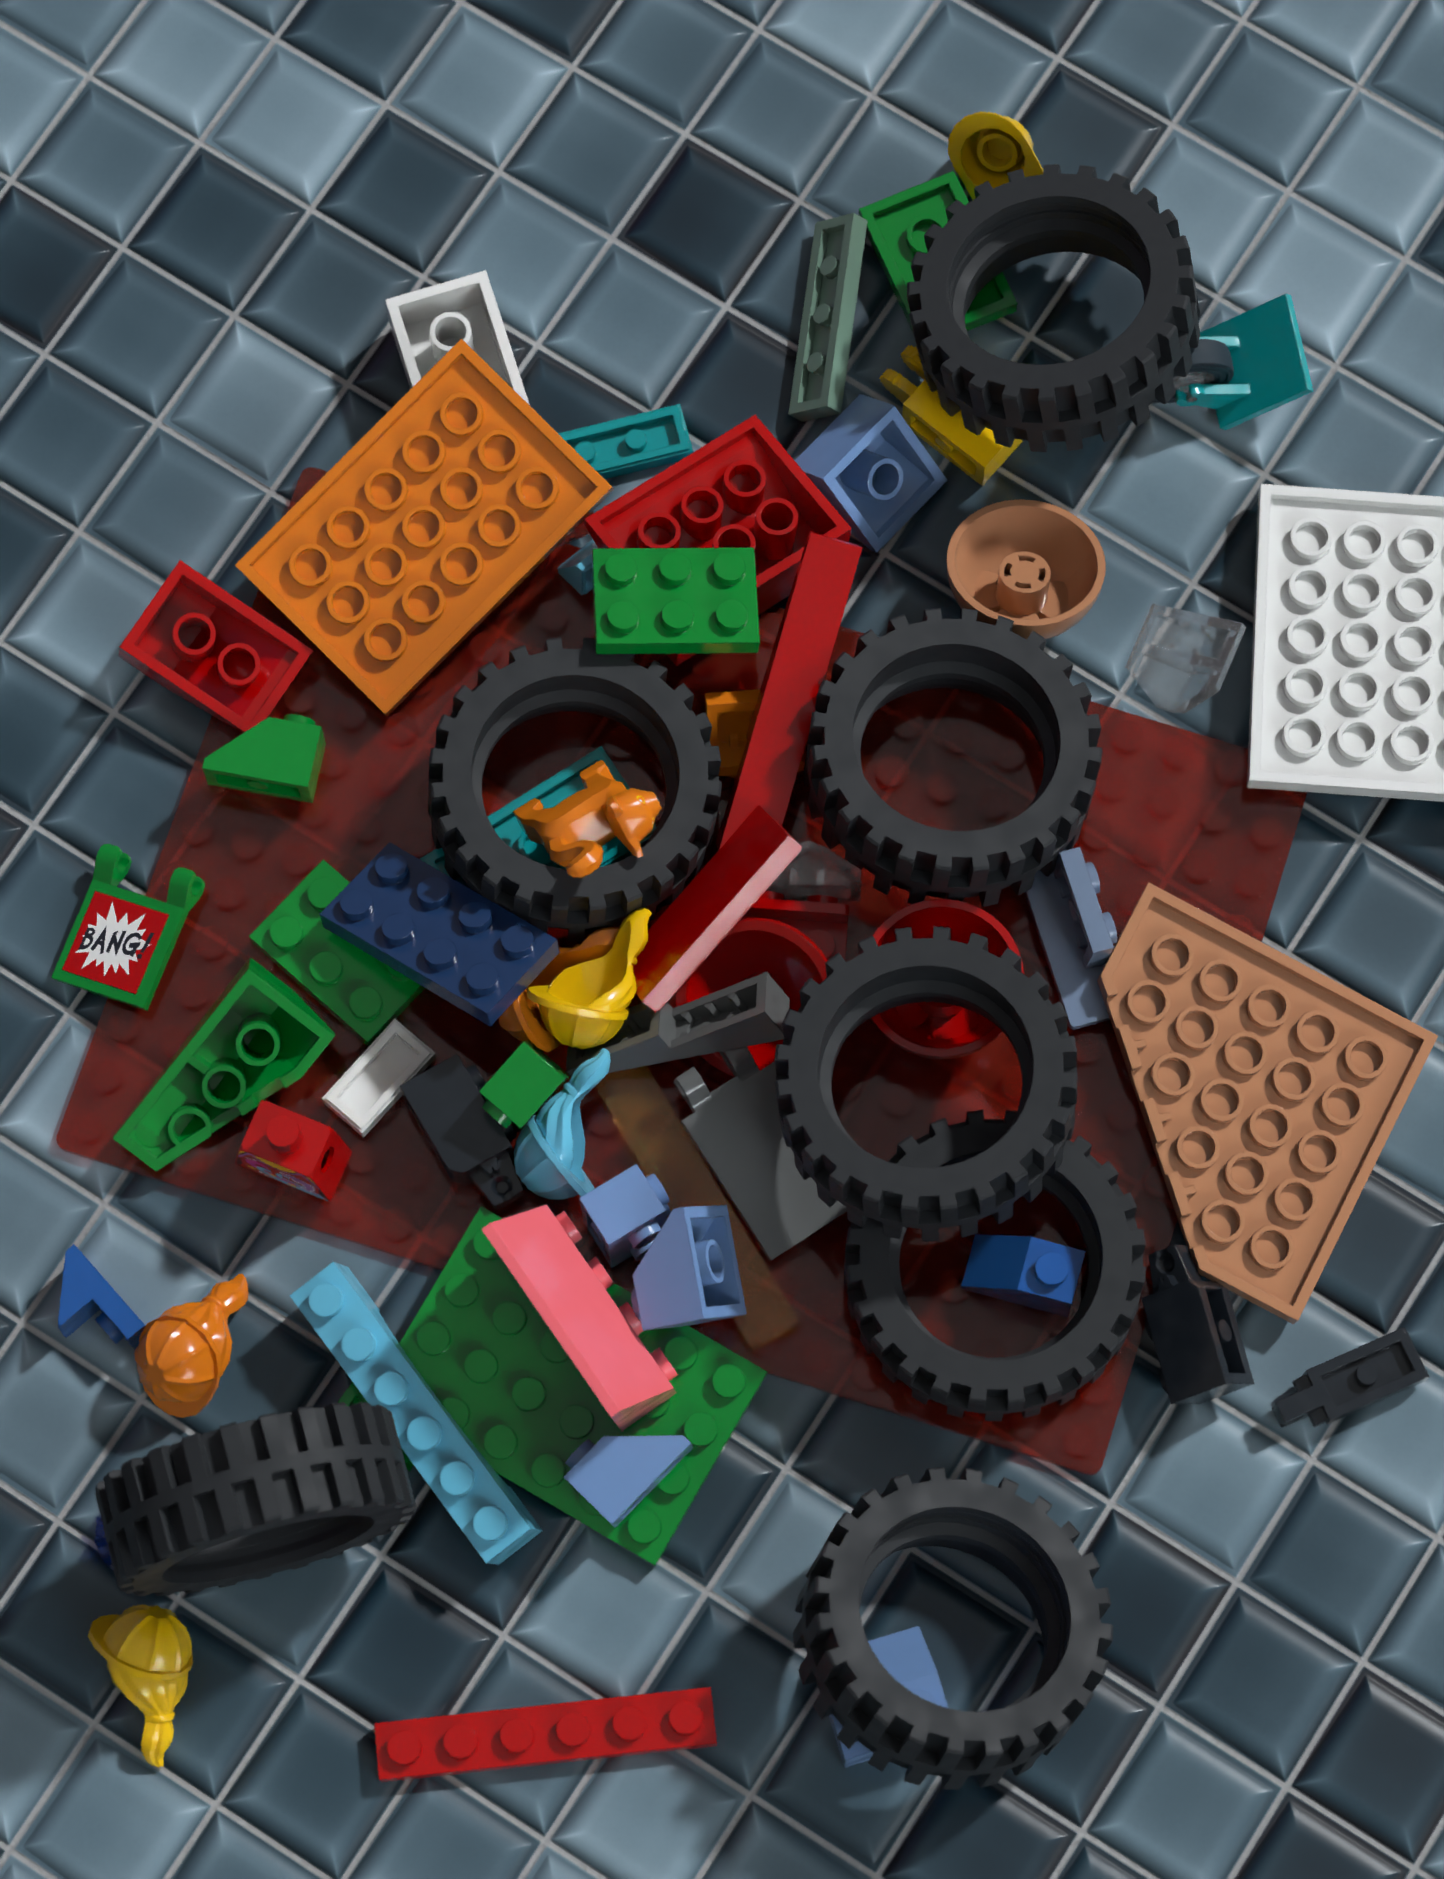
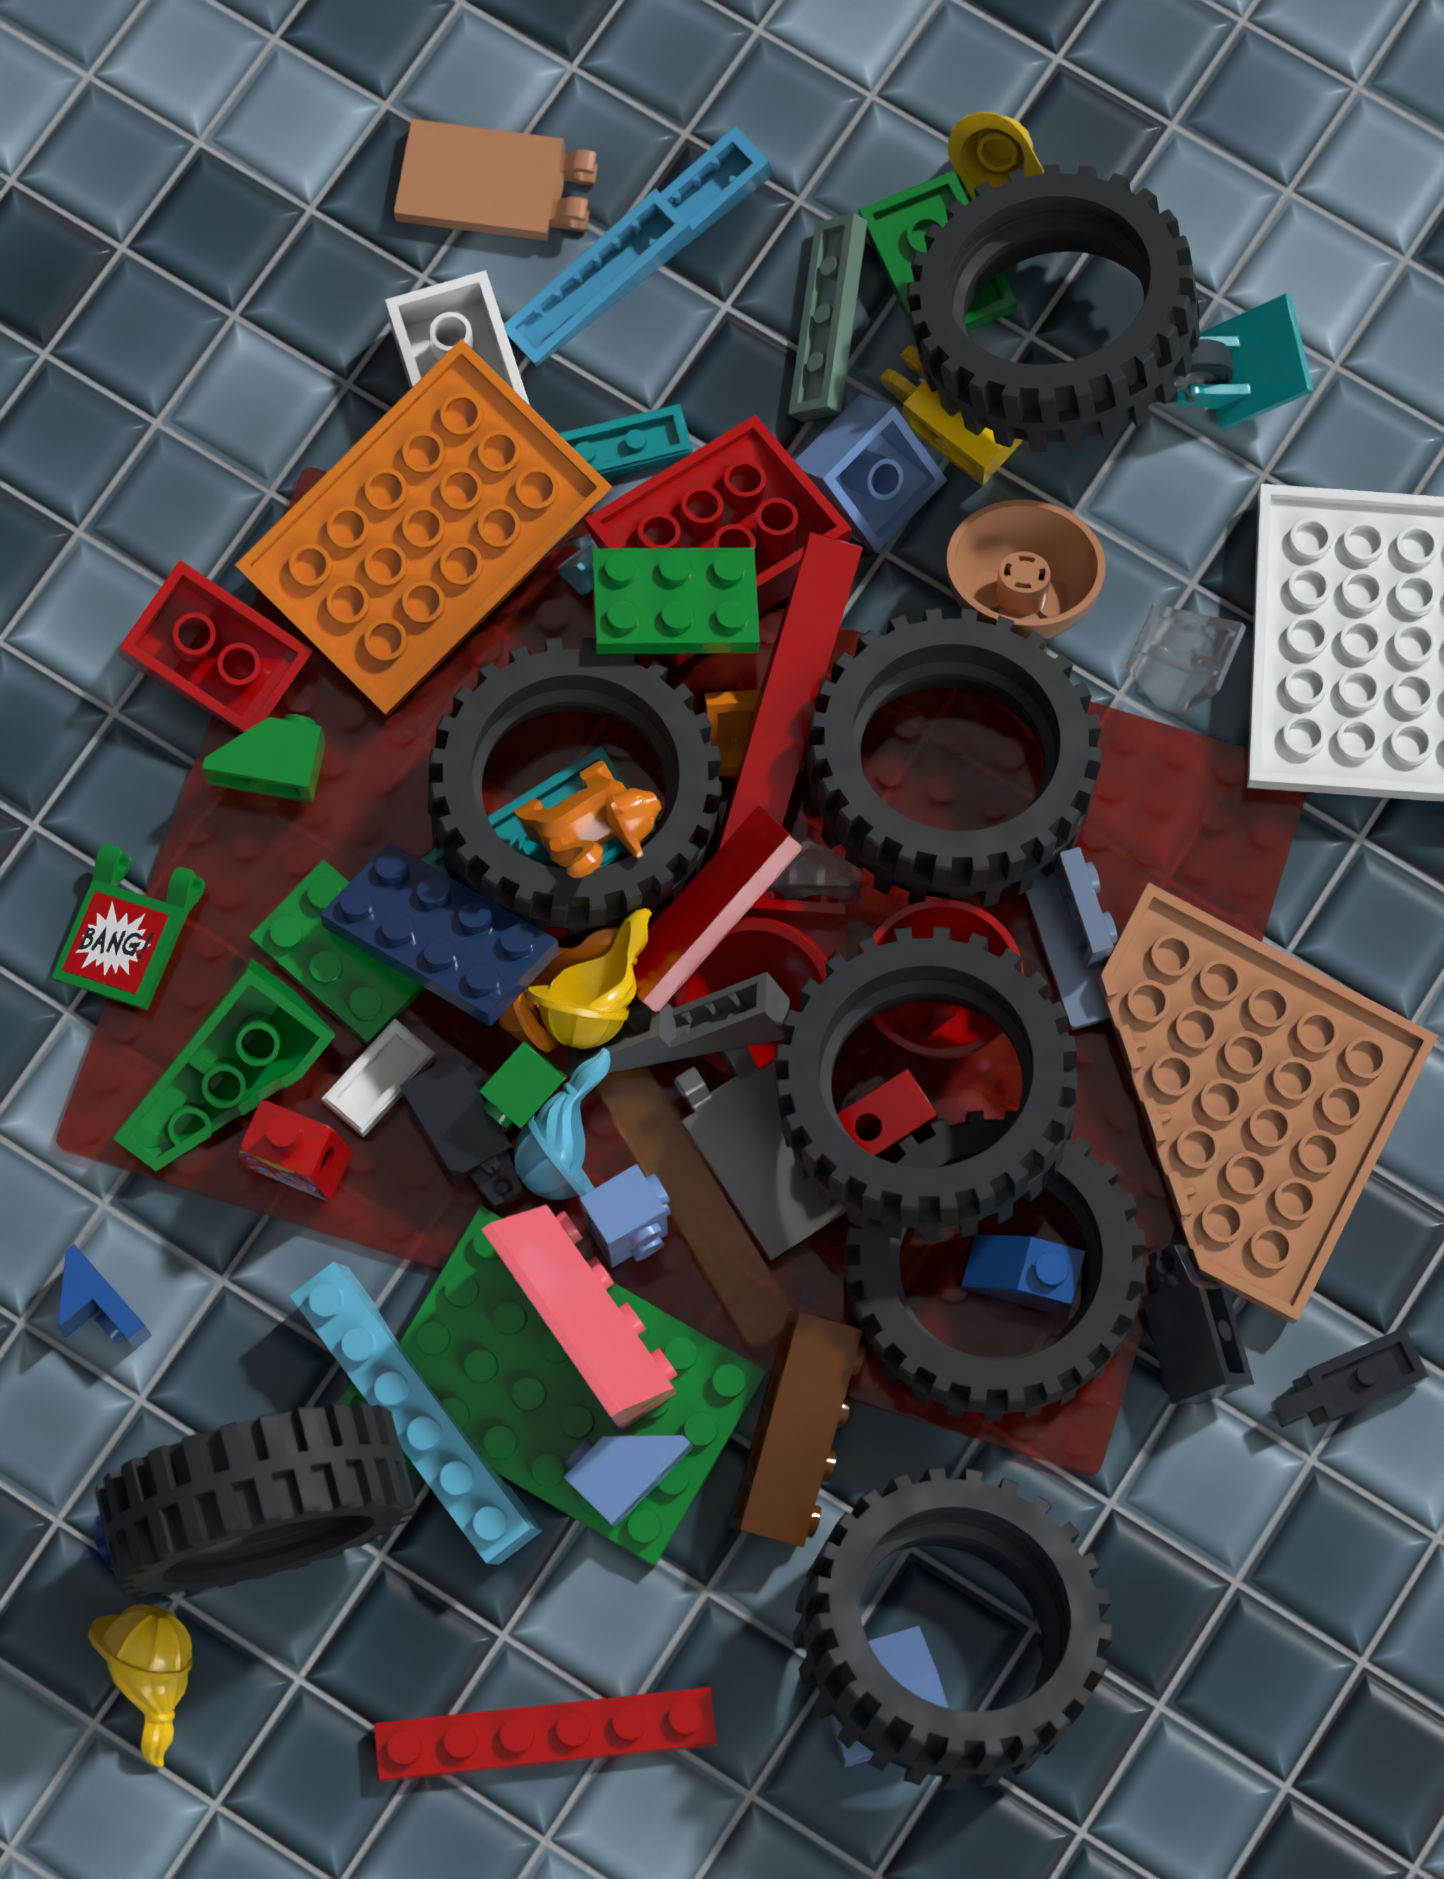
(189, 1349): orange piece -> none
(491, 181): none -> nougat tile
(639, 245): none -> dark azure slope
(689, 1271): medium blue slope -> none
(797, 1429): none -> reddish brown brick
(891, 1113): none -> red torso

